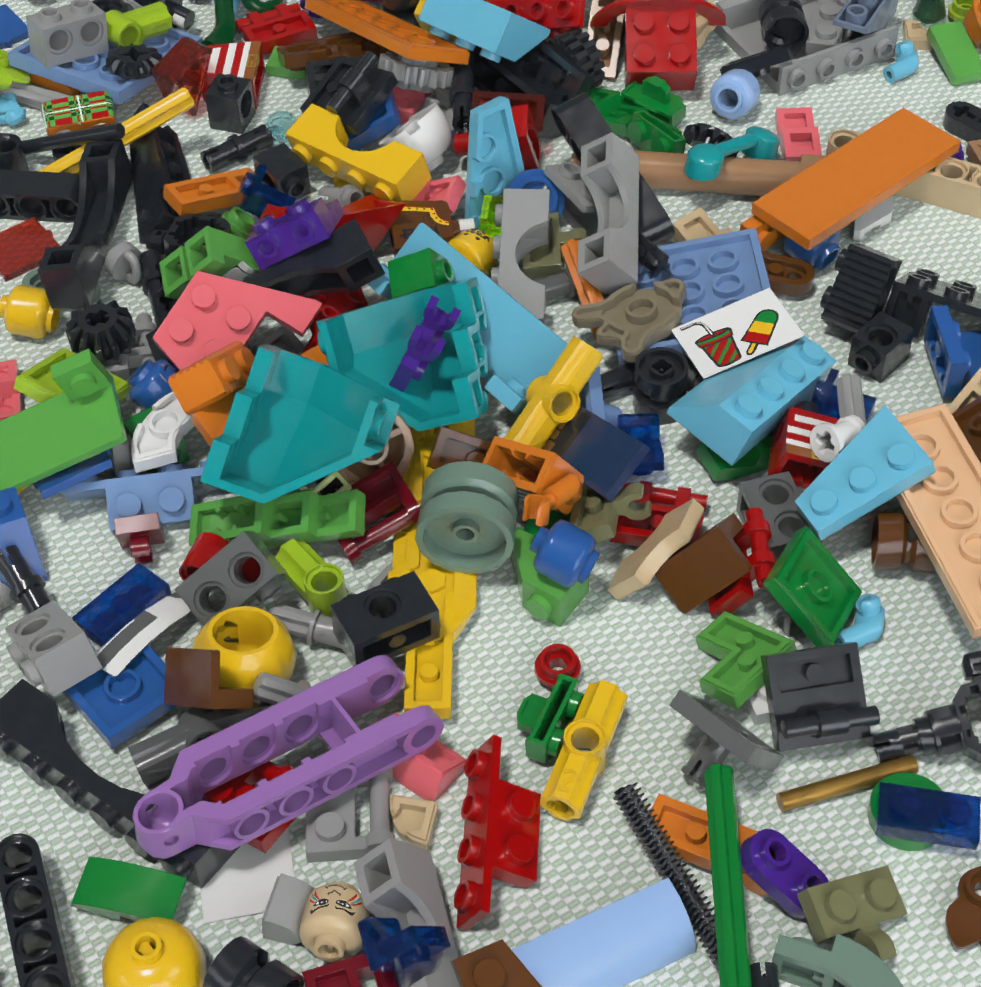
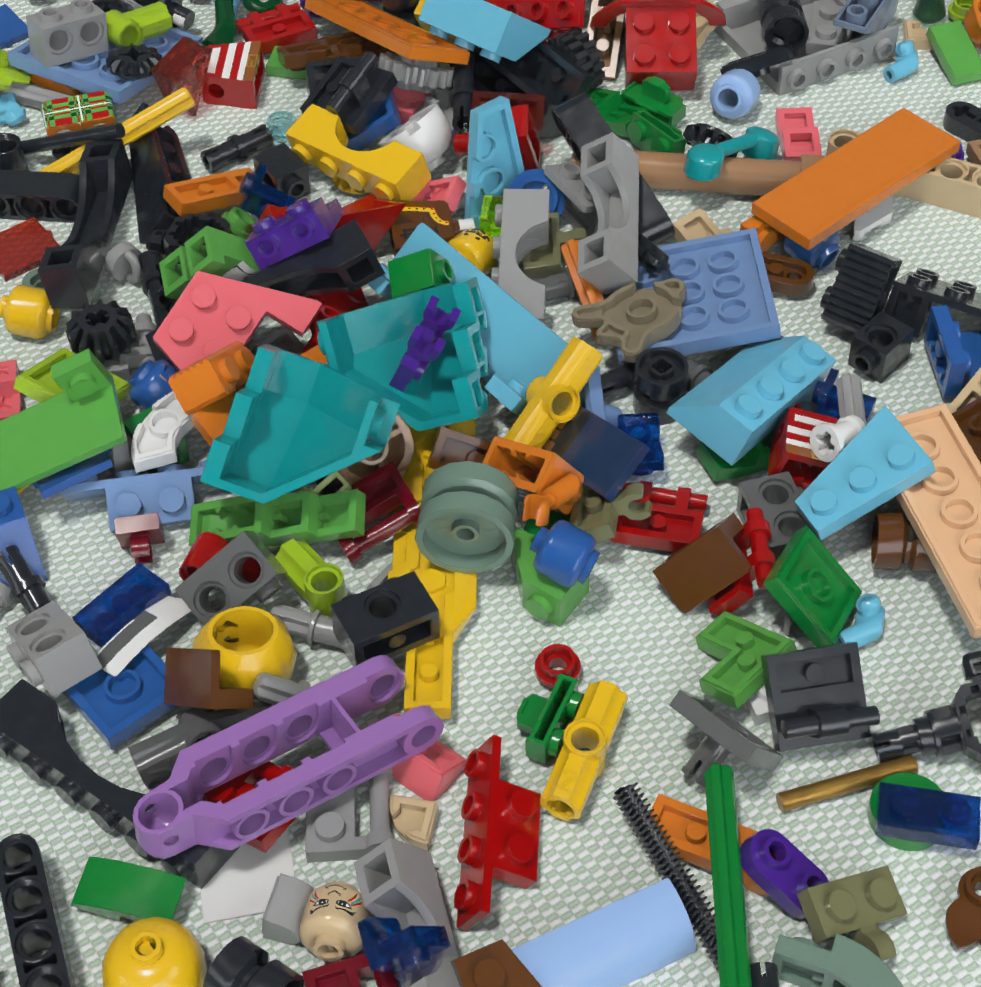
(230, 103): black brick -> none
(344, 195): light grey pin -> none
(670, 535): tan tile -> none
(737, 333): white sticker -> none

